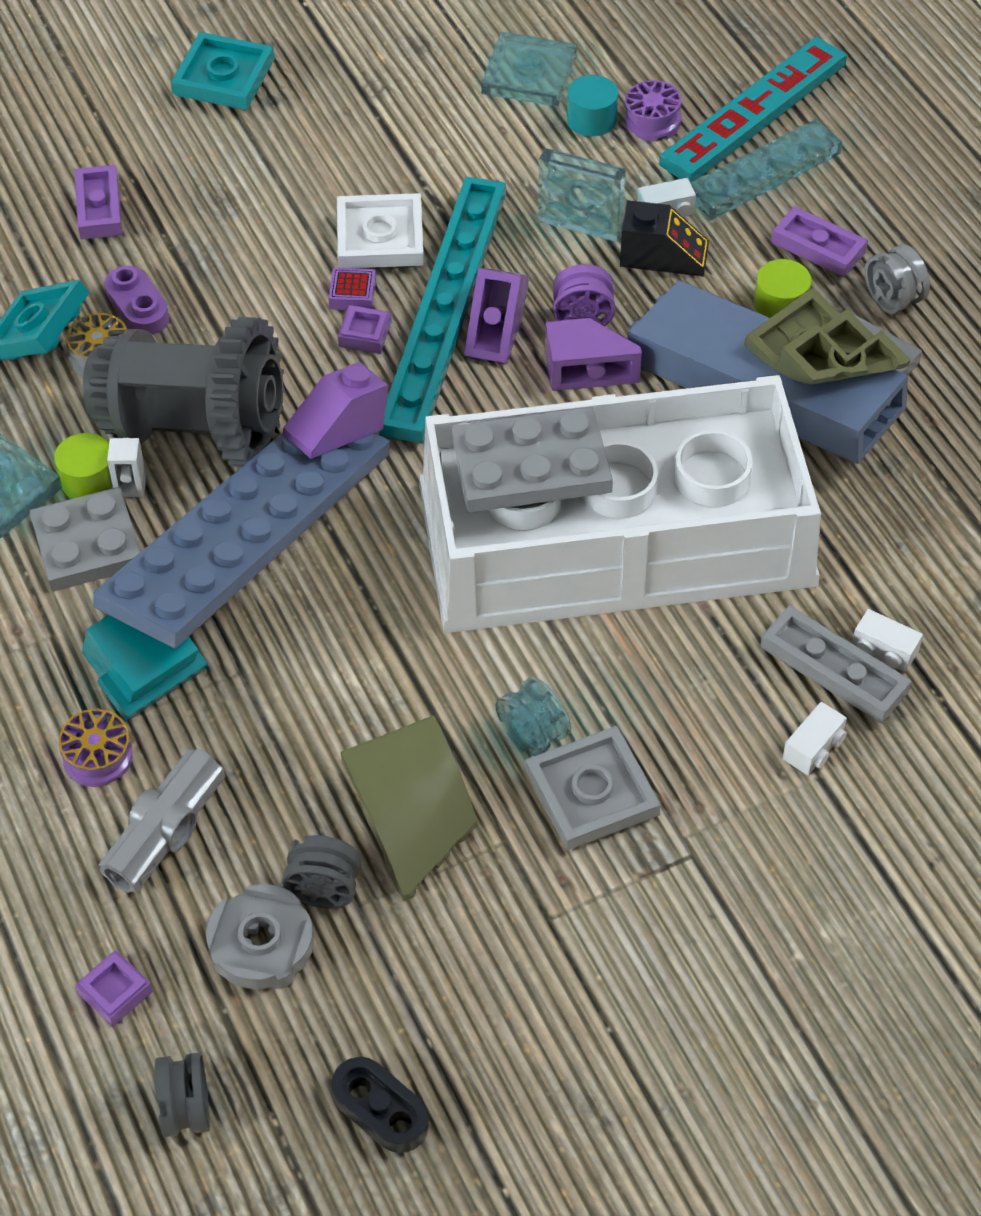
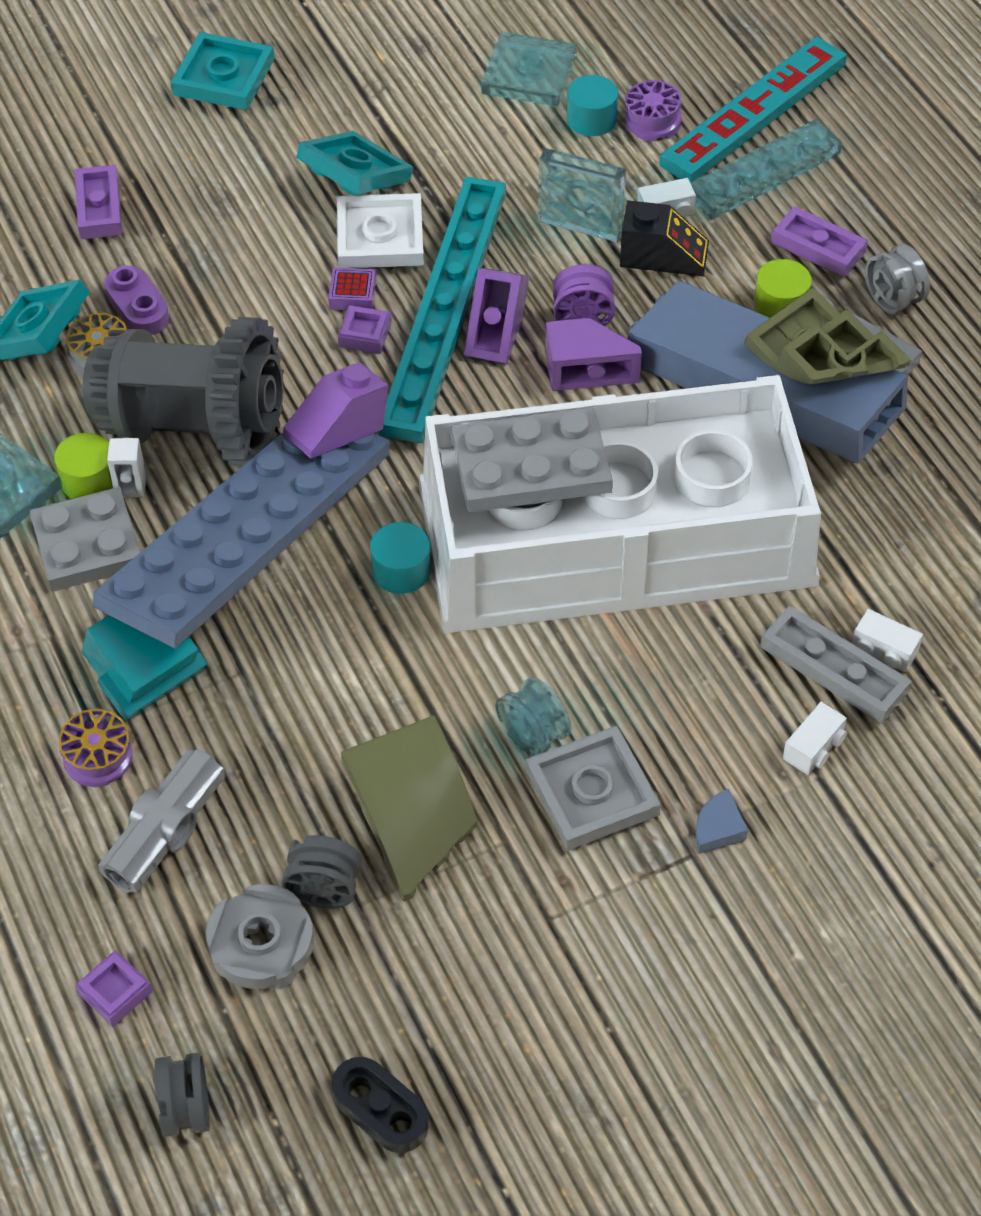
(354, 162): none -> teal plate
(400, 557): none -> teal piece
(719, 823): none -> sand blue tile

